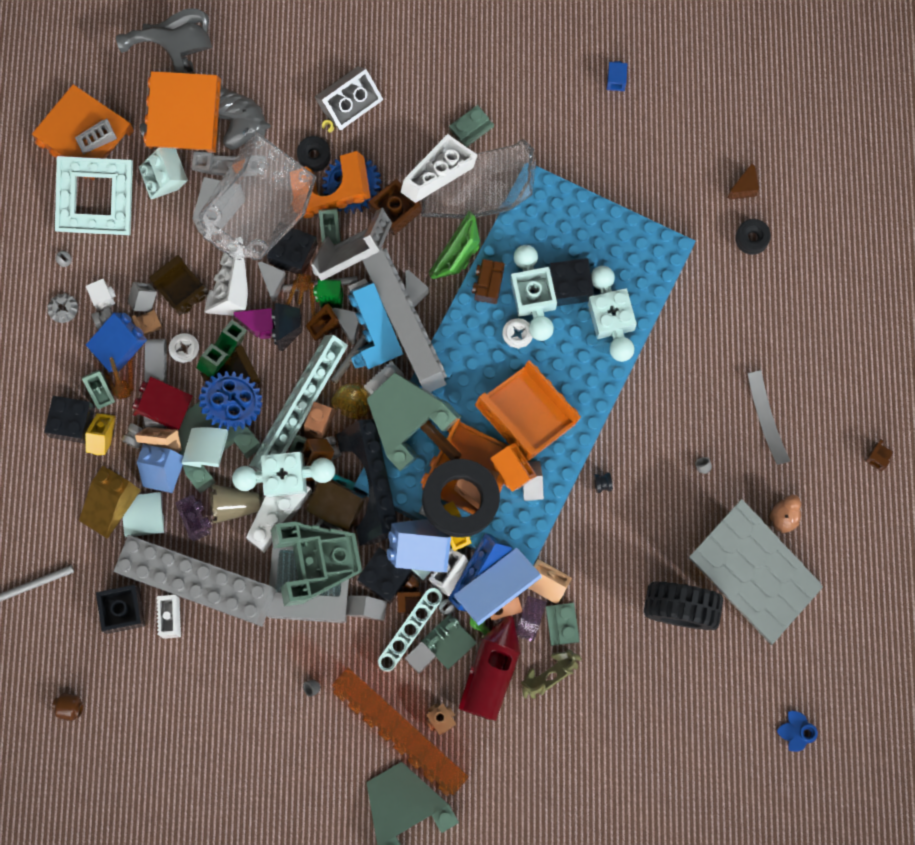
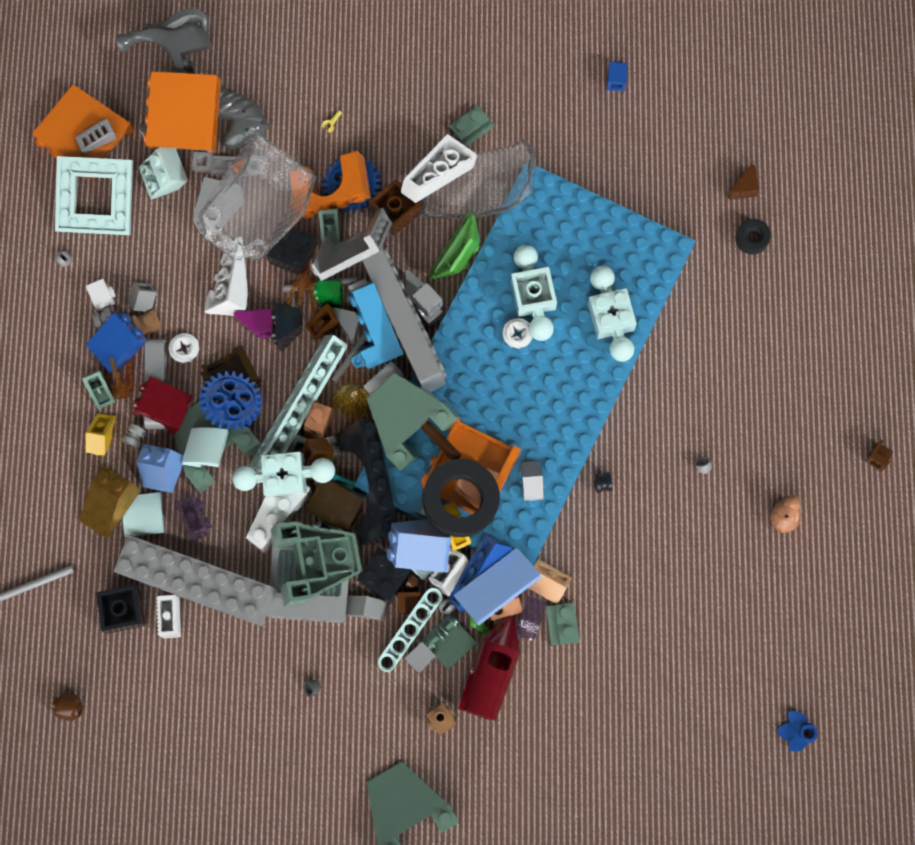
(62, 316): light grey gear -> none
(69, 419): black brick -> none
(160, 437): light nougat panel -> none
(179, 285): dark brown panel -> none
(224, 347): dark green arch -> none
(232, 503): dark tan cone -> none
(273, 278): light grey slope -> none
(314, 143): black tyre -> none
(349, 97): light grey slope -> none
(400, 731): clear orange brick -> none
(427, 305): none -> light grey arch
(489, 281): reddish brown brick -> none
(513, 467): orange brick -> none
(528, 411): orange panel -> none
(564, 667): olive piece -> none
(571, 281): black brick -> none
(683, 605): black tyre -> none
(756, 572): light grey piece -> none
(766, 418): light grey sticker -> none

